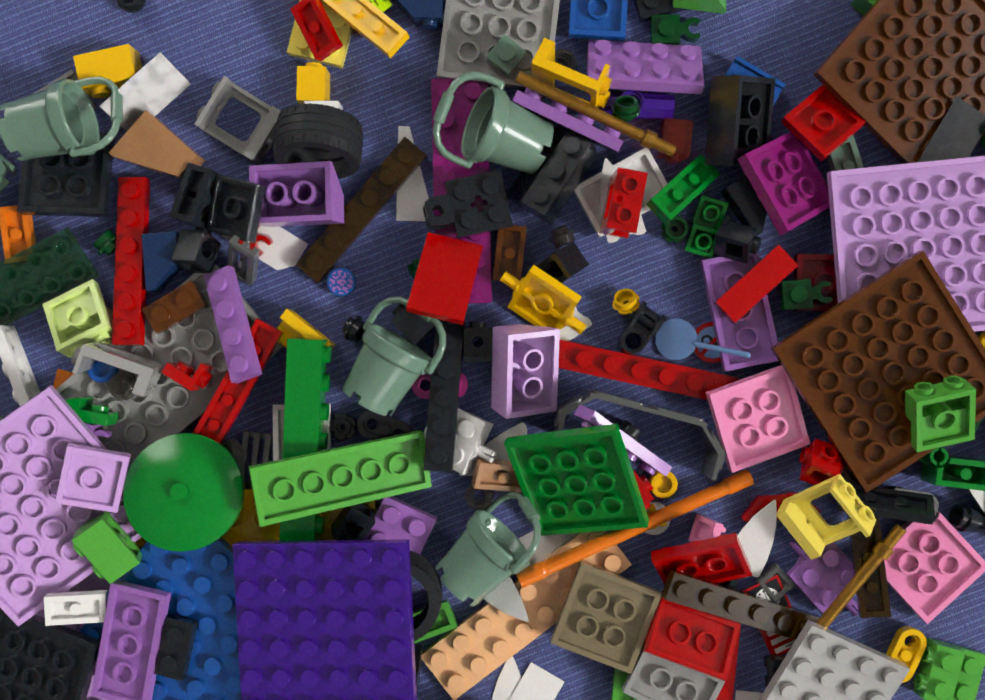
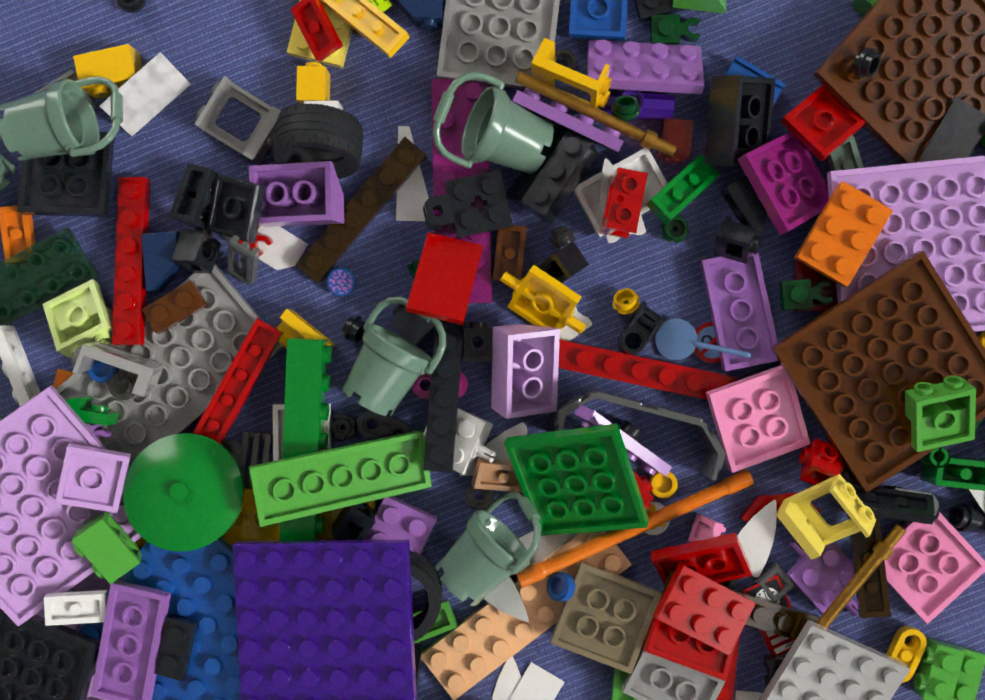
(106, 243): dark green plate -> none
(155, 148): medium nougat slope -> none
(183, 374): red bracket -> none
(232, 324): medium lavender plate -> none
(506, 55): sand green plate -> none
(560, 586): none -> blue tile
(704, 226): green slope -> none
(704, 609): none -> plate
(756, 284): red tile -> none
(843, 234): none -> orange plate
(866, 63): none -> black plate

